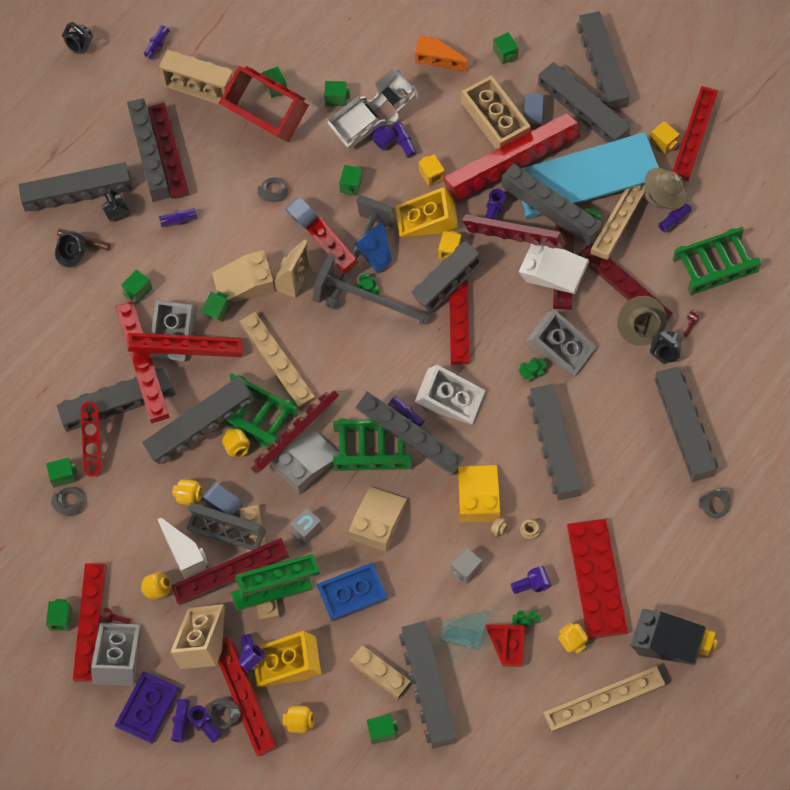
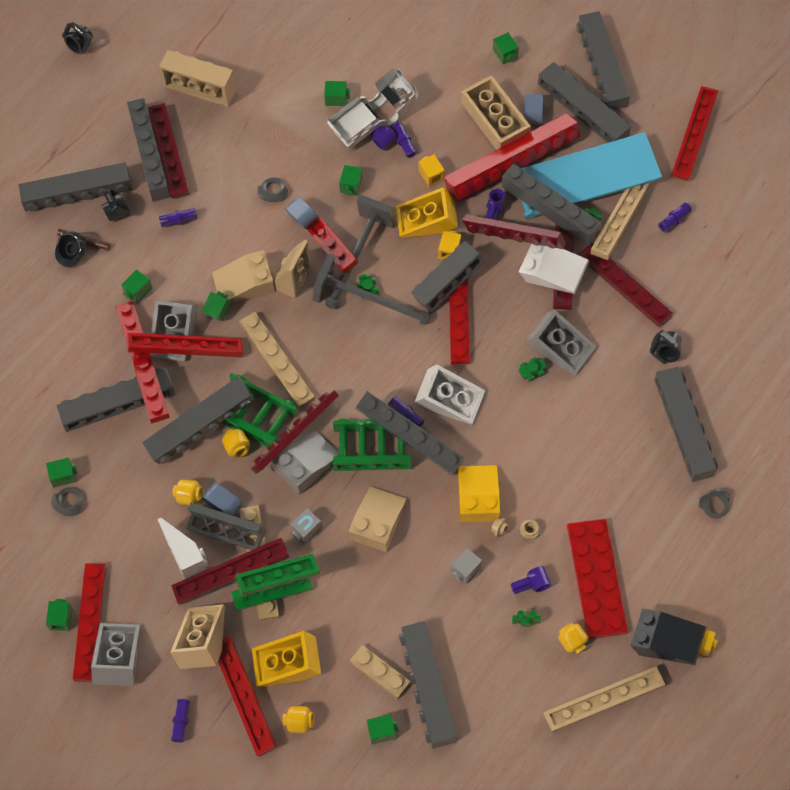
(88, 439): red beam -> none
(112, 616): dark red hand -> none
(147, 707): dark purple tile -> none
(156, 42): dark purple pin -> none
(156, 586): yellow head -> none
(205, 724): dark purple axle -> none
(234, 712): dark grey piece -> none
(237, 88): red hose -> none
(250, 654): dark purple axle -> none
(275, 75): green brick -> none
(352, 592): blue plate -> none
(375, 247): blue wing -> none
(436, 53): orange slope -> none
(466, 630): clear light blue wing -> none
(508, 643): red wing -> none
(555, 442): dark grey brick -> none
(641, 320): dark tan helmet -> none
(664, 137): yellow brick -> none
(665, 189): dark tan helmet -> none
(693, 316): dark red hand -> none
(716, 278): green fence -> none

